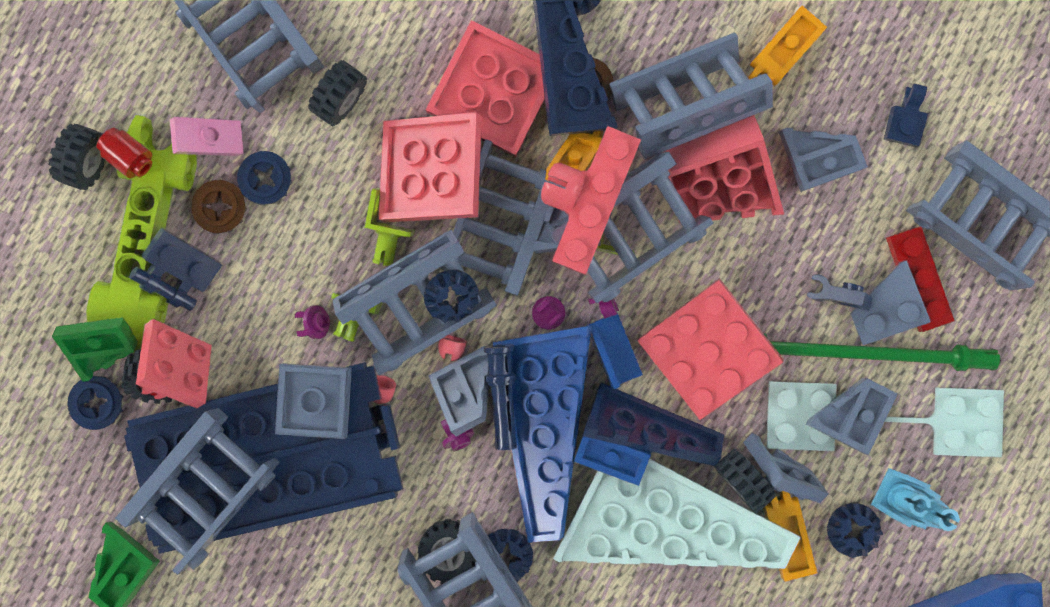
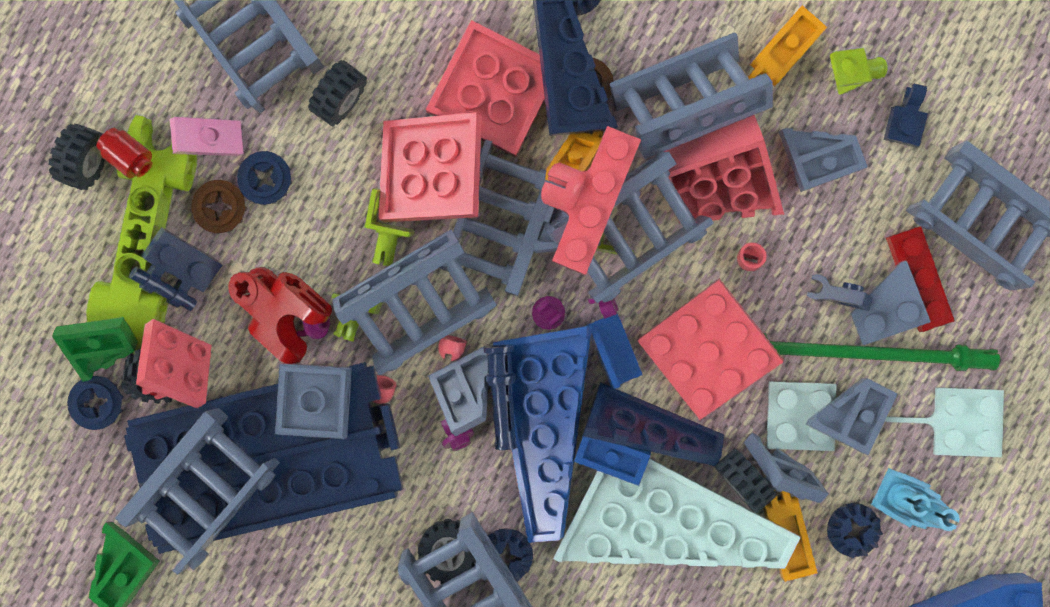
(274, 305): none -> red piece
(438, 290): dark blue gear -> none
(751, 251): none -> coral hinge
(854, 69): none -> lime bracket

